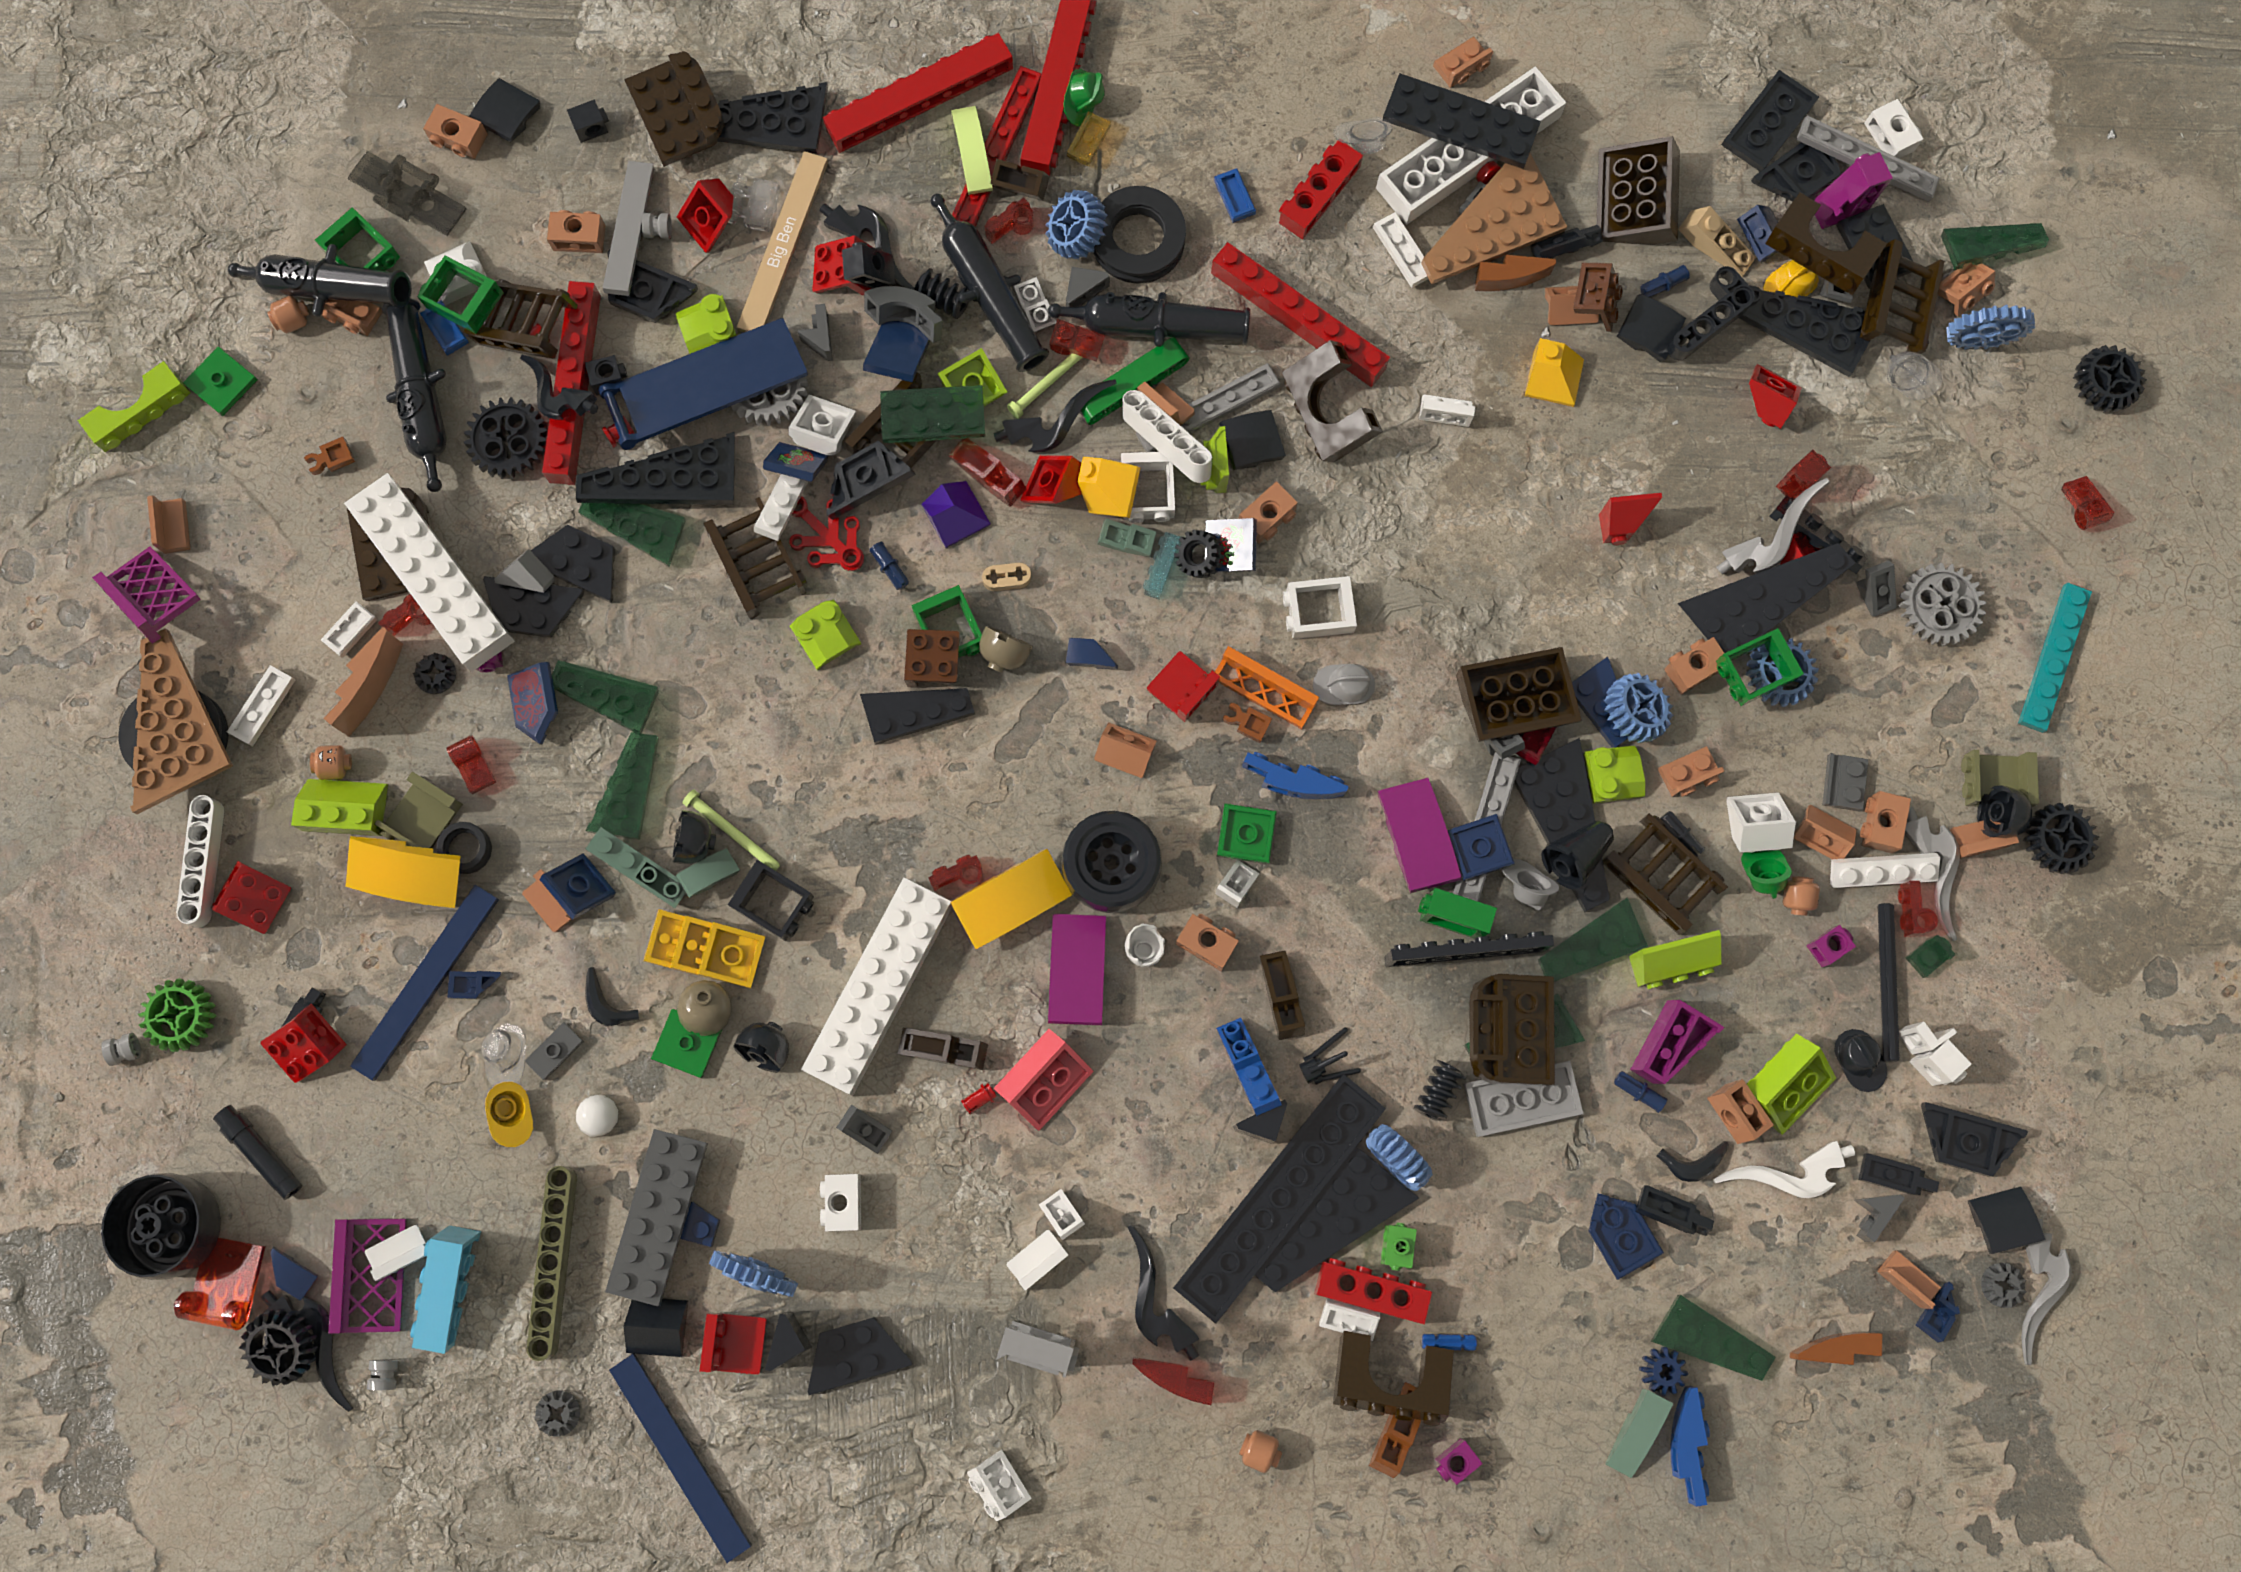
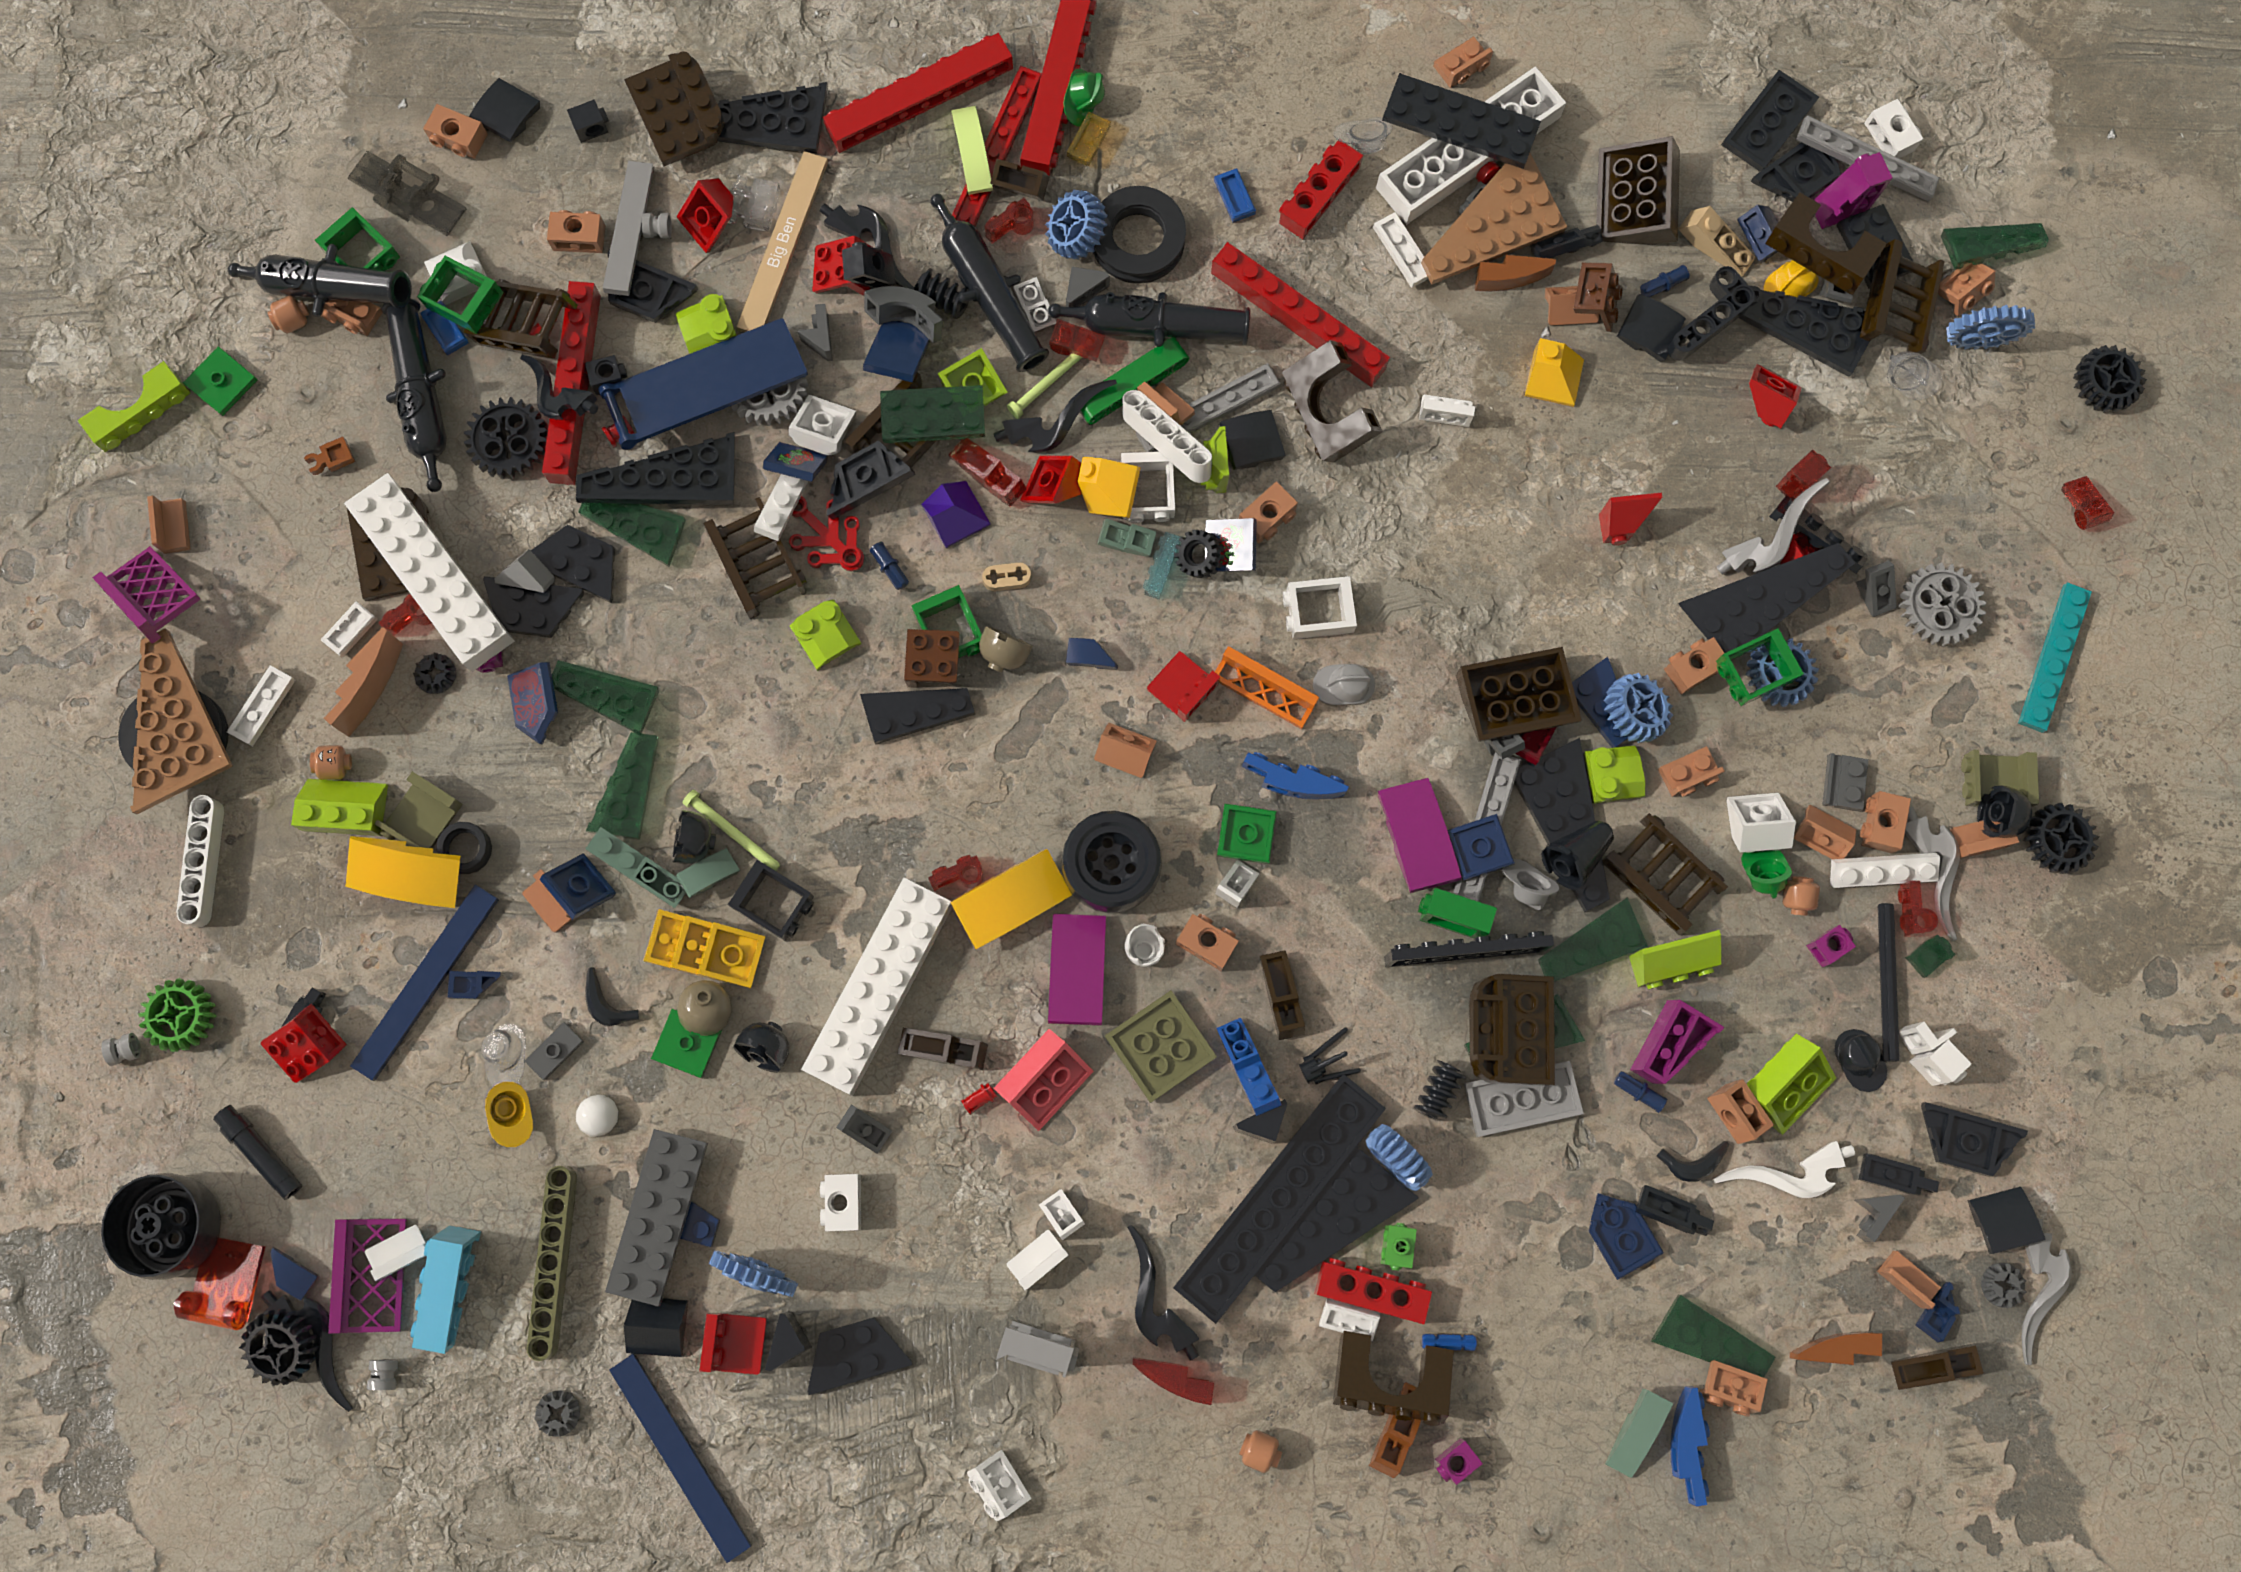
(250, 897): red bracket -> none
(471, 764): clear red plate -> none
(1160, 1046): none -> olive plate
(1252, 723): dark orange plate -> none
(1673, 1373): dark blue gear -> none
(1682, 833): black axle -> none
(1734, 1388): none -> nougat bracket
(1937, 1366): none -> dark brown slope

